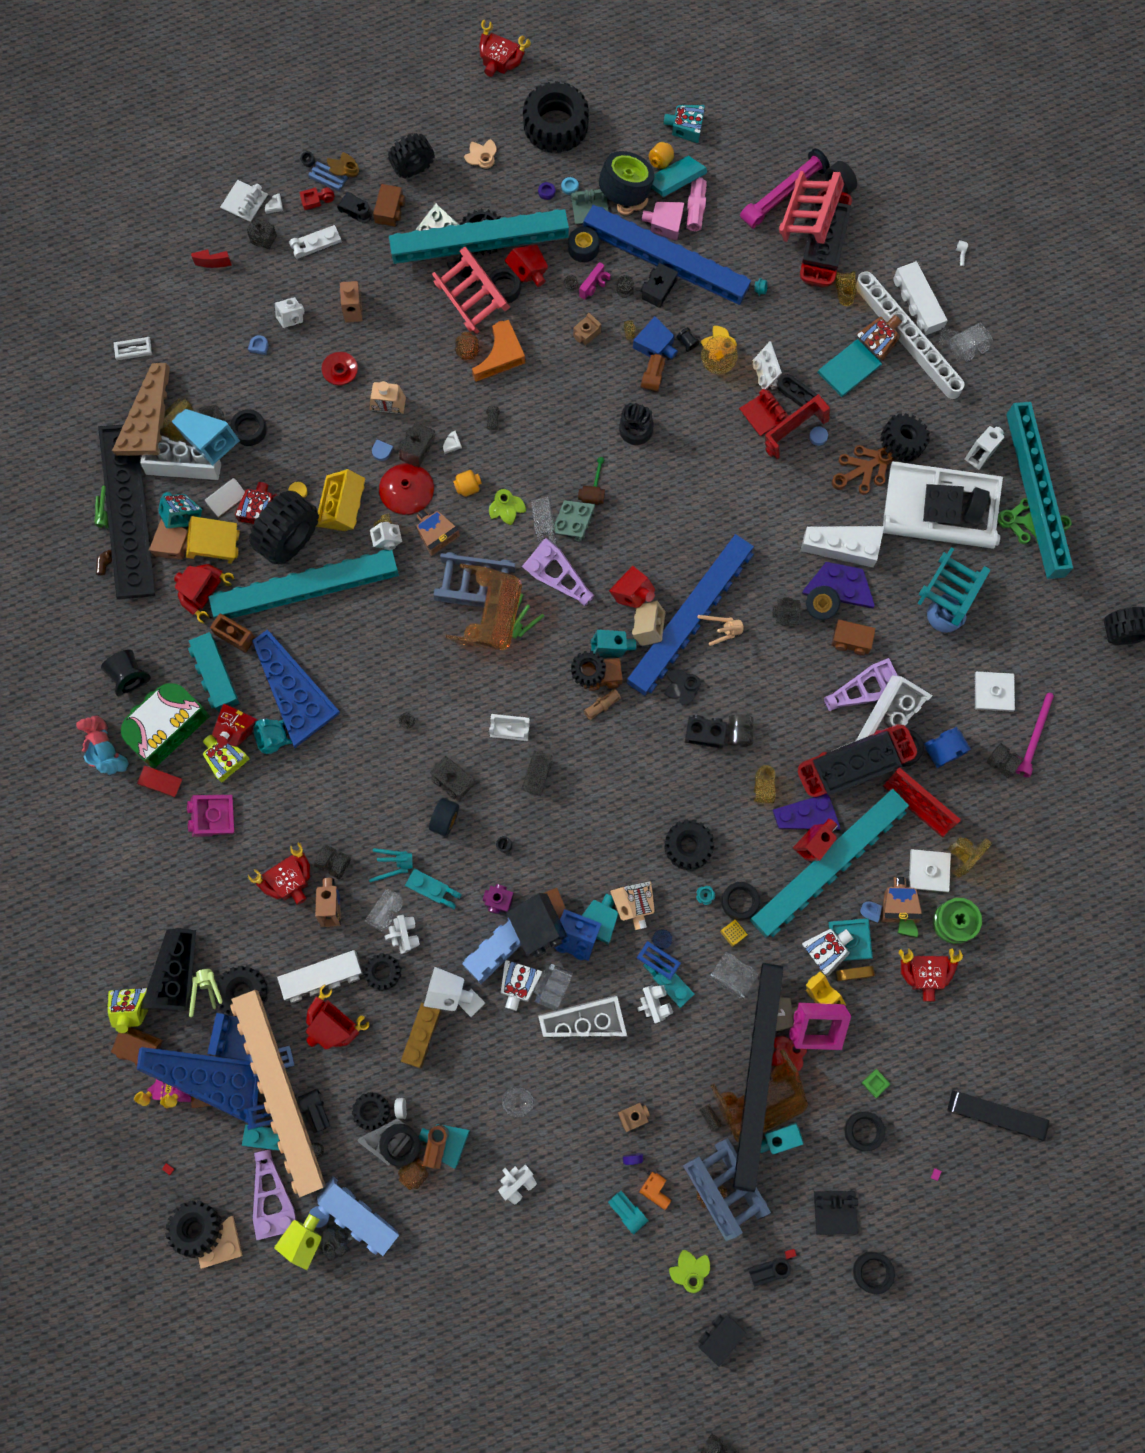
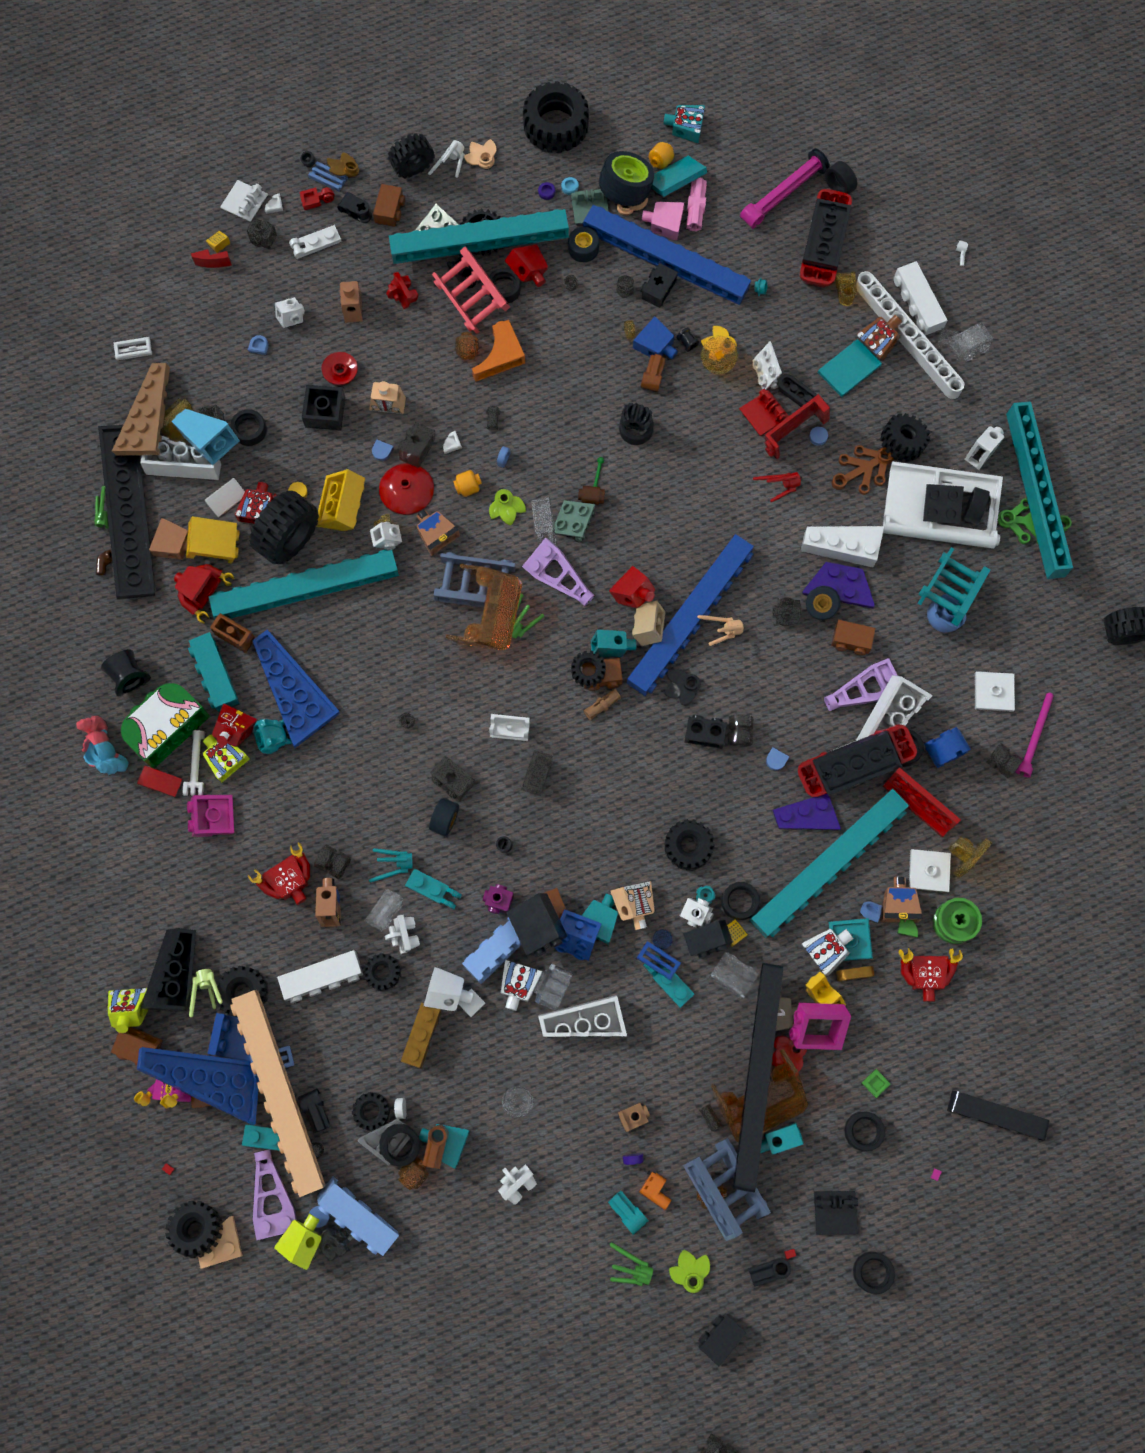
(177, 510): teal torso -> none
(197, 735): none -> white hinge
(218, 241): none -> yellow slope
(248, 1111): blue tile -> none
(323, 407): none -> black brick
(329, 1025): red torso -> none
(399, 290): none -> red hips
(454, 151): none -> white plant
(500, 53): torso -> none
(503, 456): none -> medium blue tile
(586, 335): medium nougat brick -> none
(595, 276): dark pink plate -> none
(641, 1274): none -> bright green plant
(652, 1005): white hips -> none
(690, 912): none -> white brick
(708, 938): none -> black brick
(765, 788): clear yellow piece -> none
(776, 759): none -> medium blue tile
(789, 480): none -> red plant
(816, 841): red torso -> none
(823, 216): coral fence -> none

